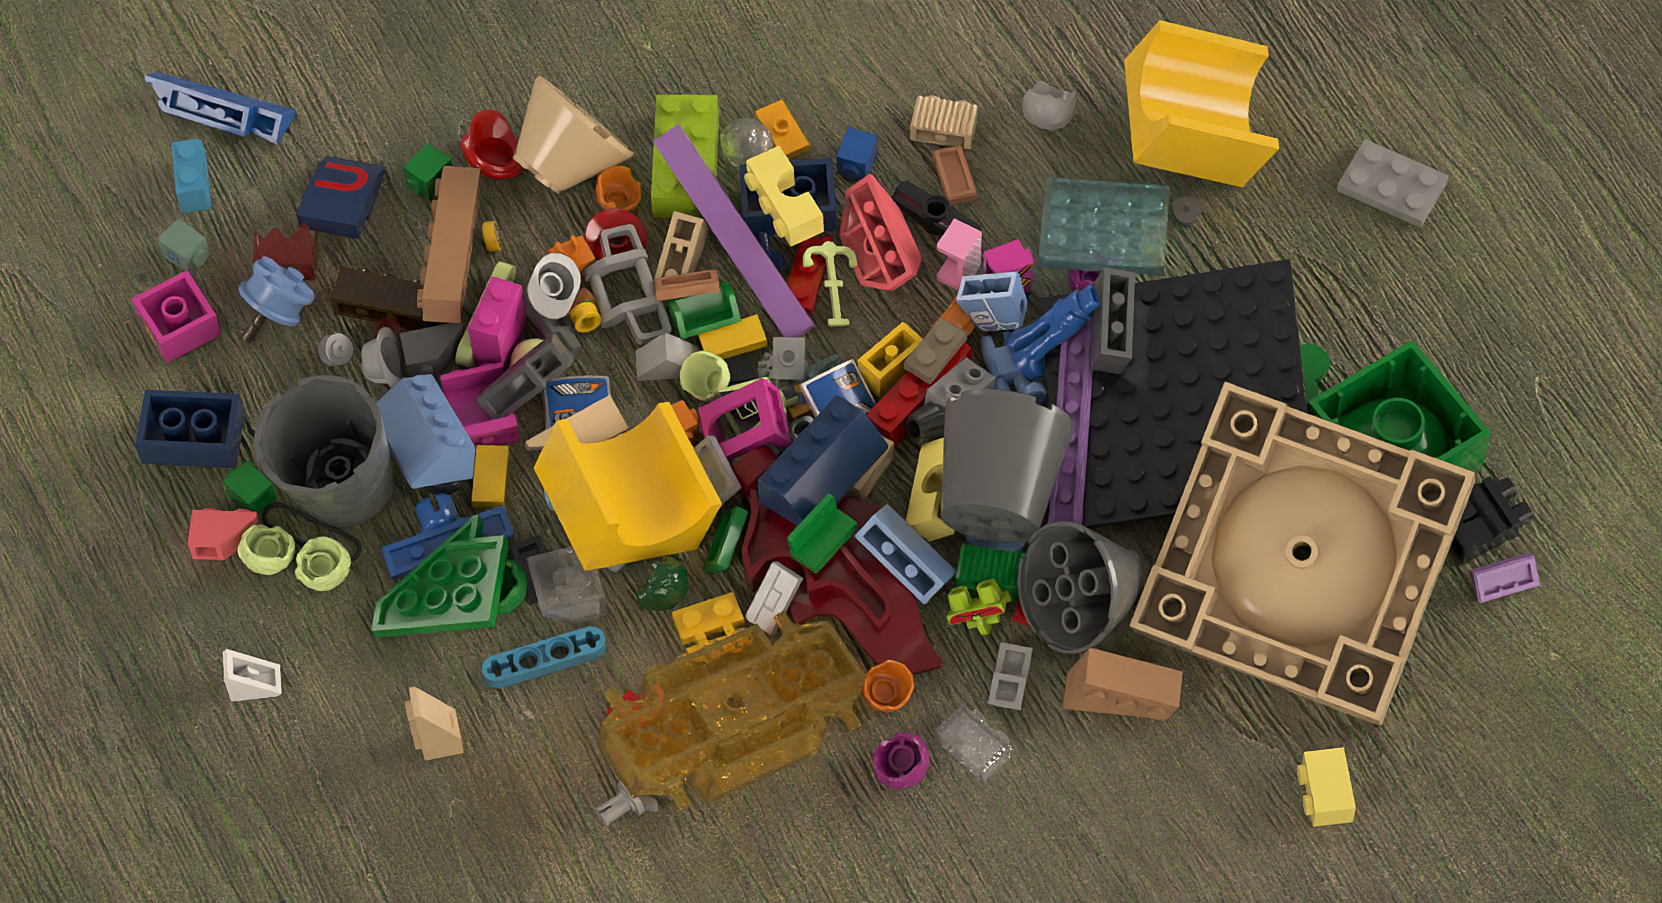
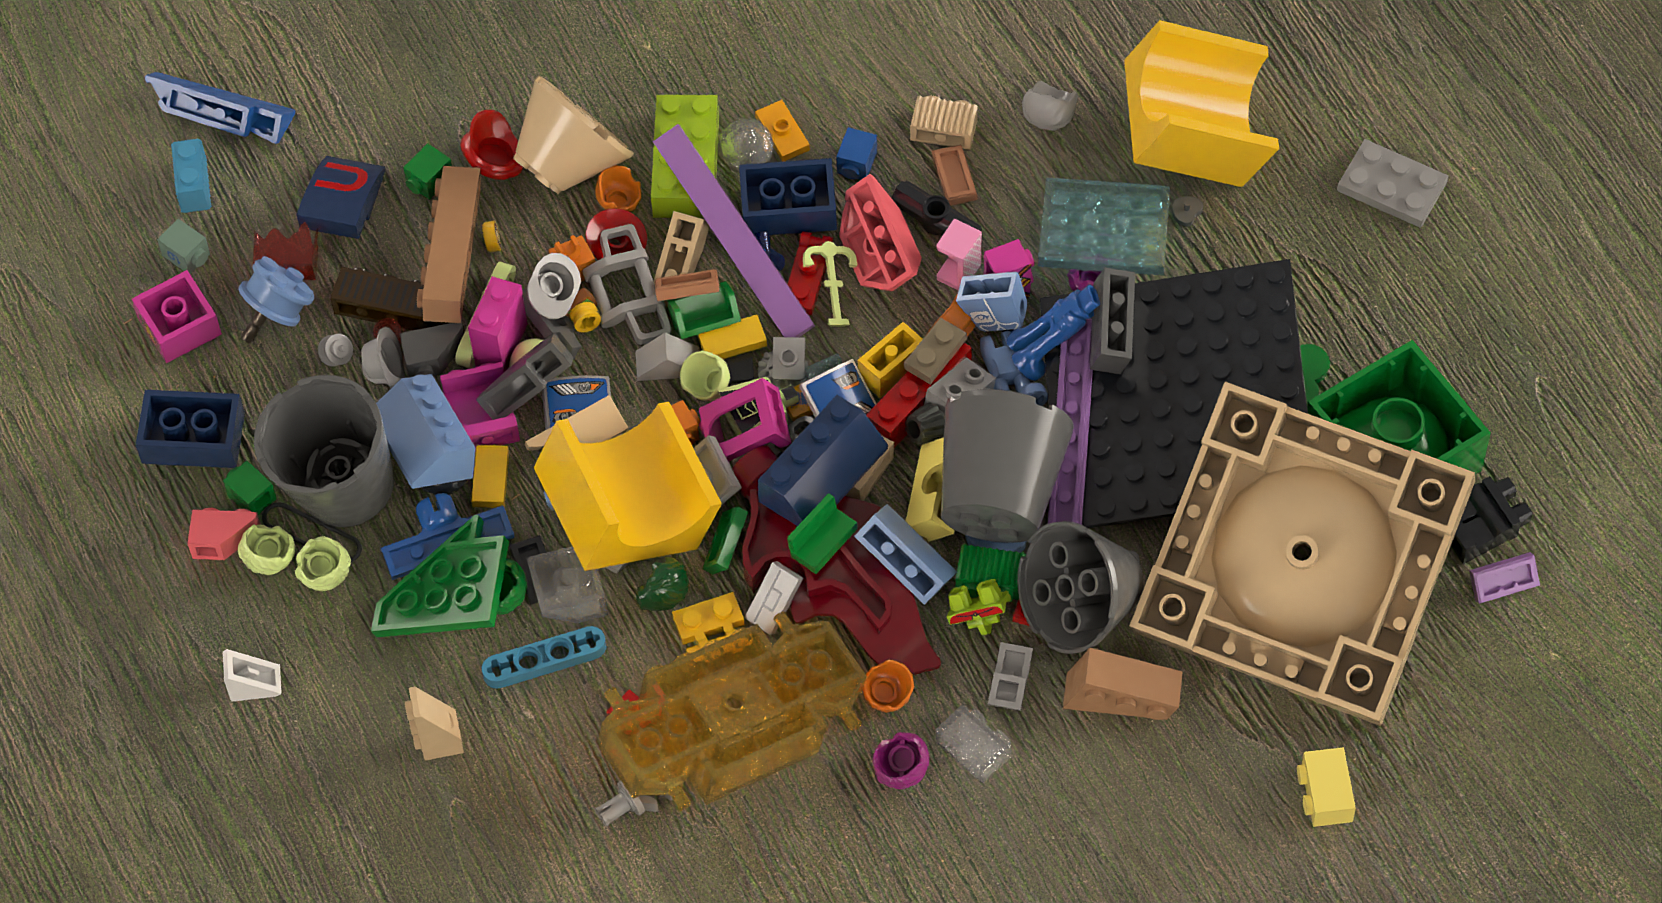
(793, 217): light yellow arch -> none

